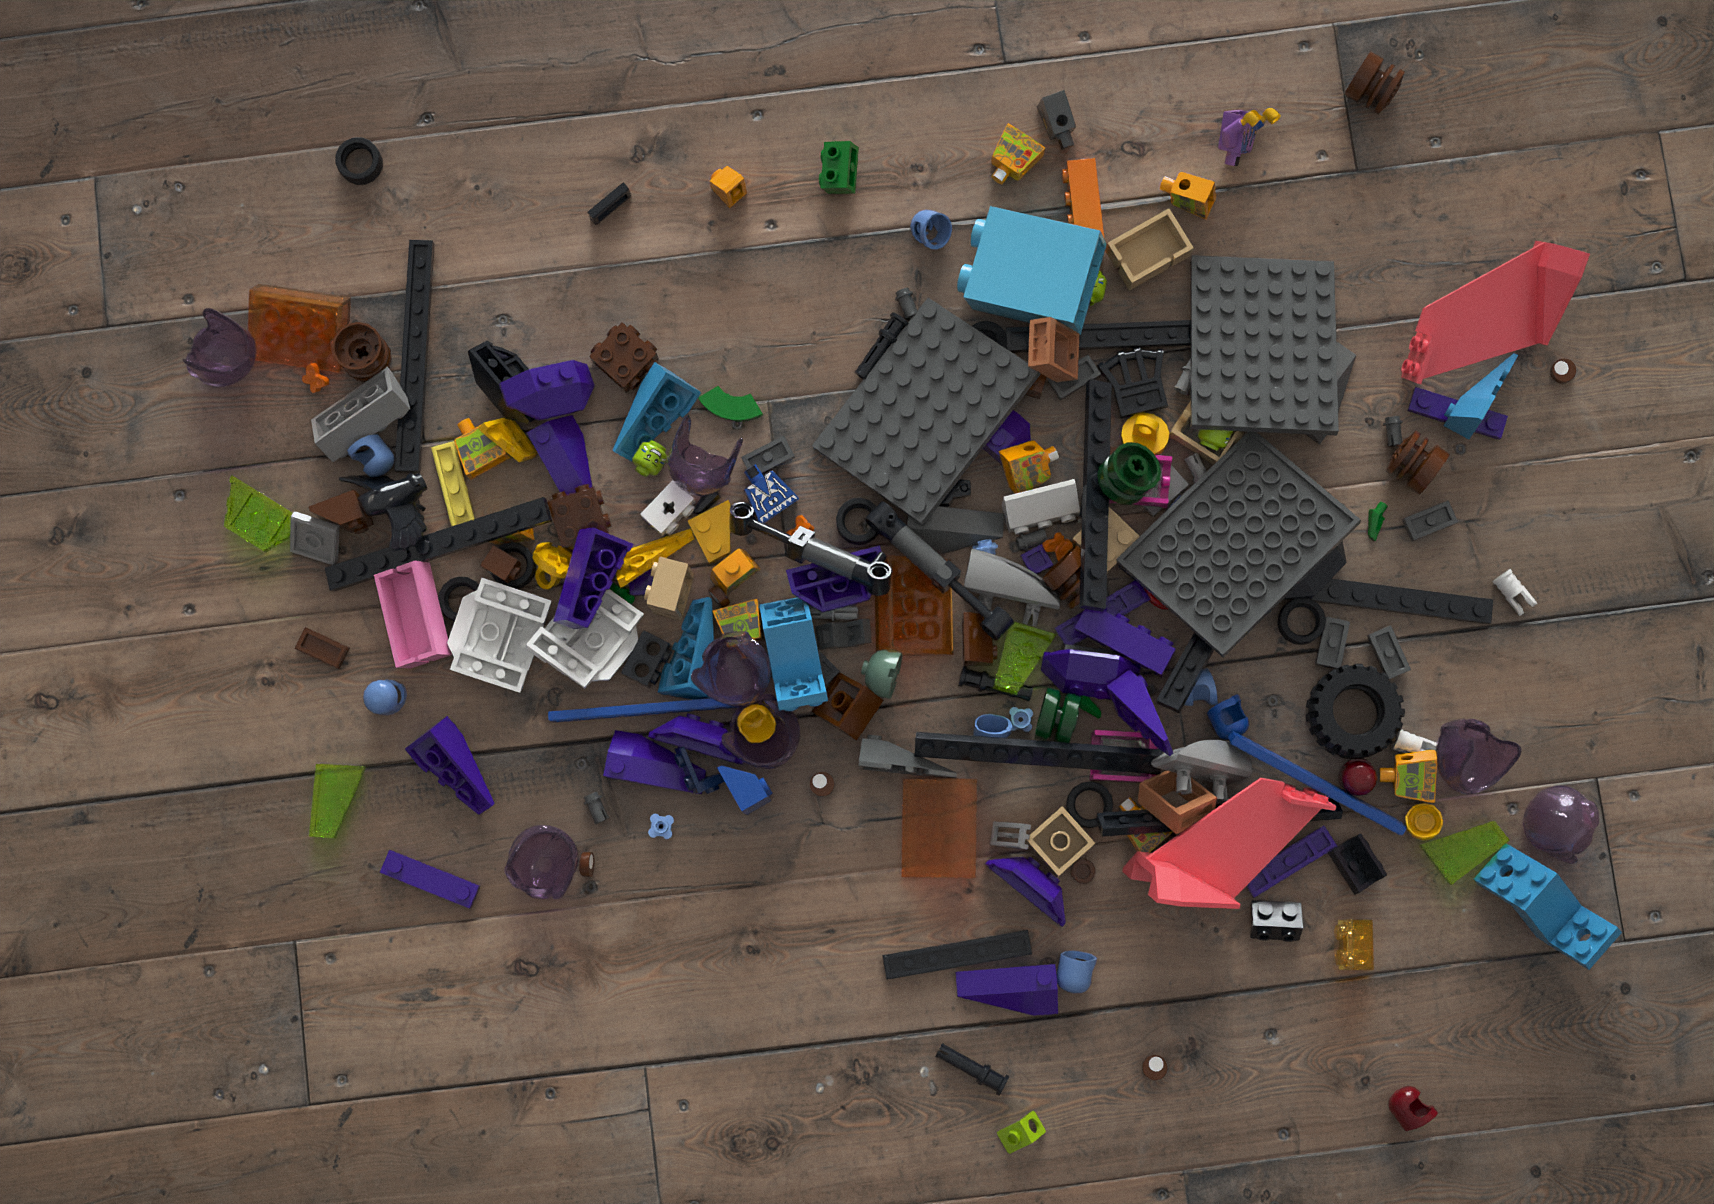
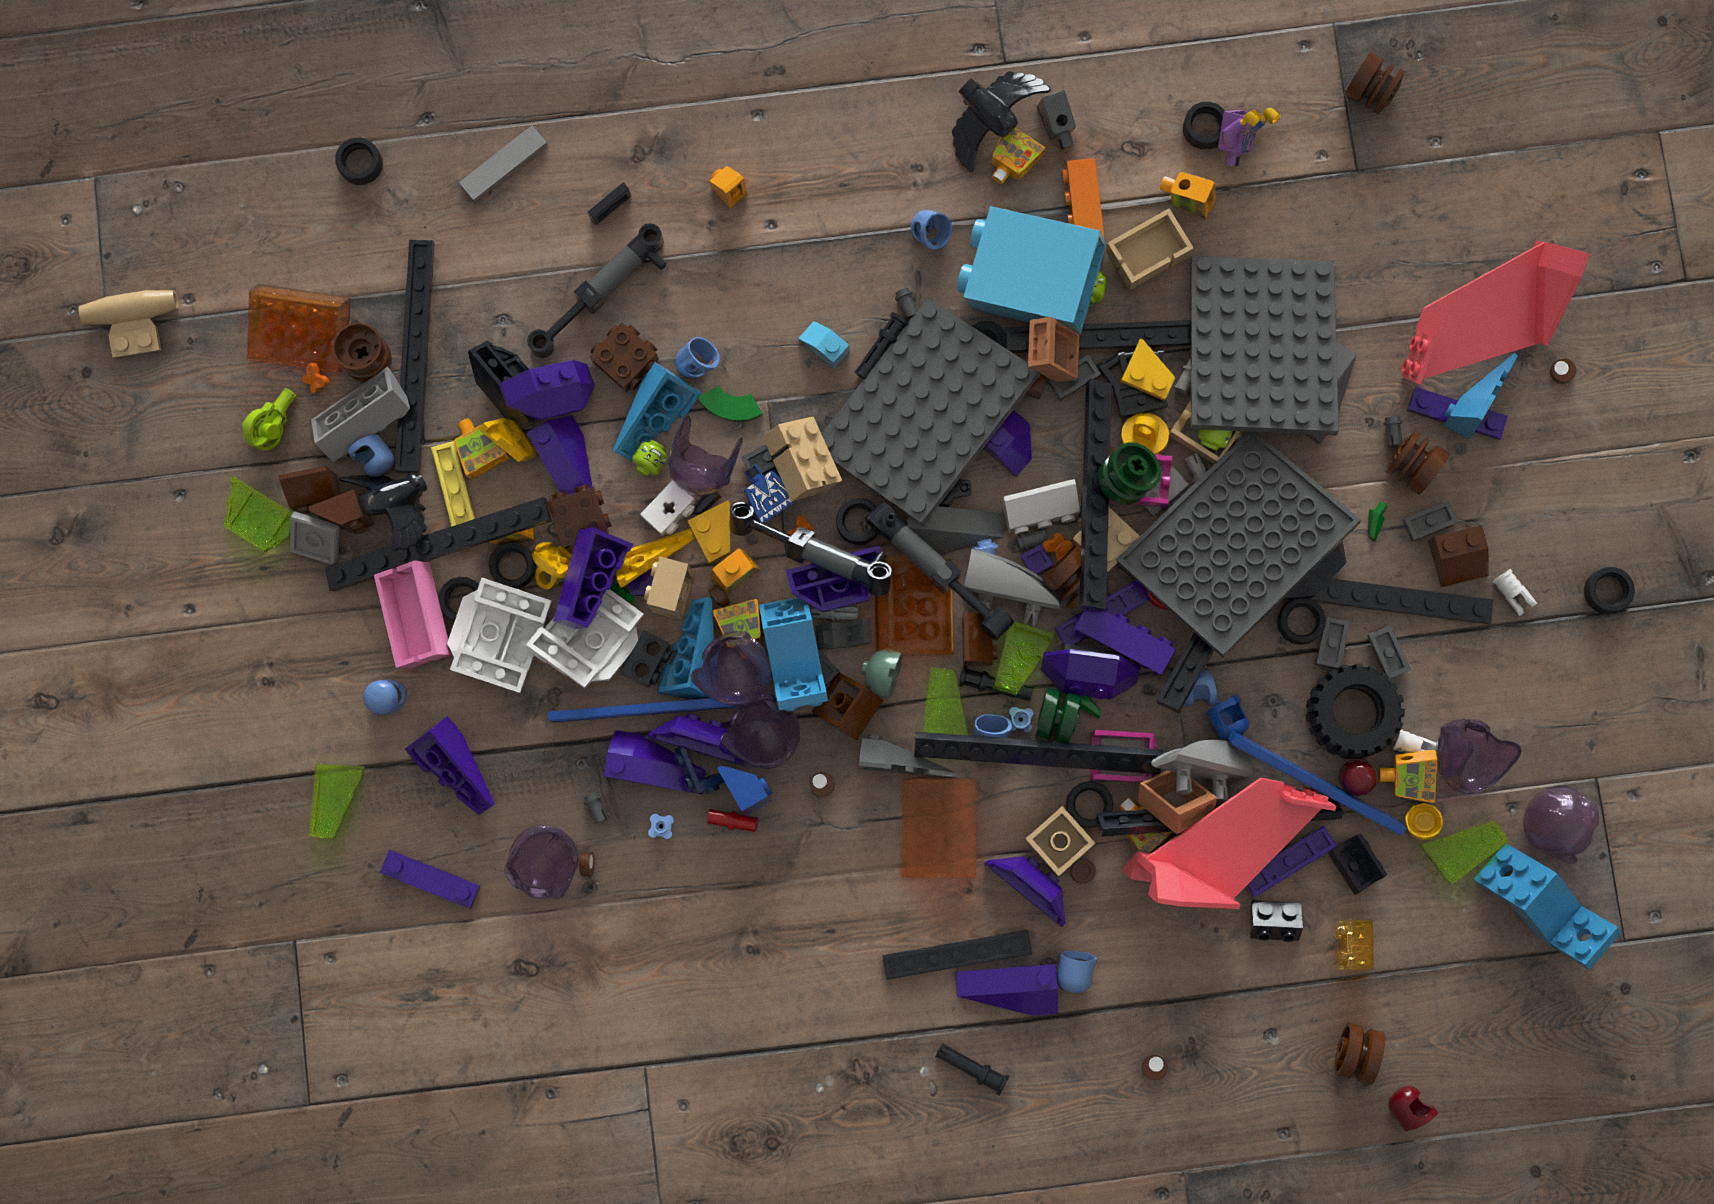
(130, 319): none -> tan plate
(221, 352): clear purple piece -> none
(271, 428): none -> lime pin
(309, 487): none -> reddish brown slope
(322, 648): reddish brown tile -> none
(501, 565): reddish brown brick -> none
(503, 163): none -> light grey tile
(592, 293): none -> black piece
(694, 347): none -> medium blue helmet
(732, 820): none -> red pin
(756, 723): yellow hair -> none
(807, 463): none -> tan piece
(825, 344): none -> medium azure slope
(839, 167): green brick -> none
(943, 704): none -> clear neon green wing
(991, 111): none -> black animal
(1019, 1133): lime bracket -> none
(1021, 836): light grey tile -> none
(1027, 465): light orange torso -> none
(1137, 709): dark purple wedge -> none
(1148, 372): none -> yellow wing
(1198, 141): none -> black tyre
(1359, 1053): none -> reddish brown wheel
(1460, 555): none -> reddish brown slope
(1625, 581): none -> black tyre

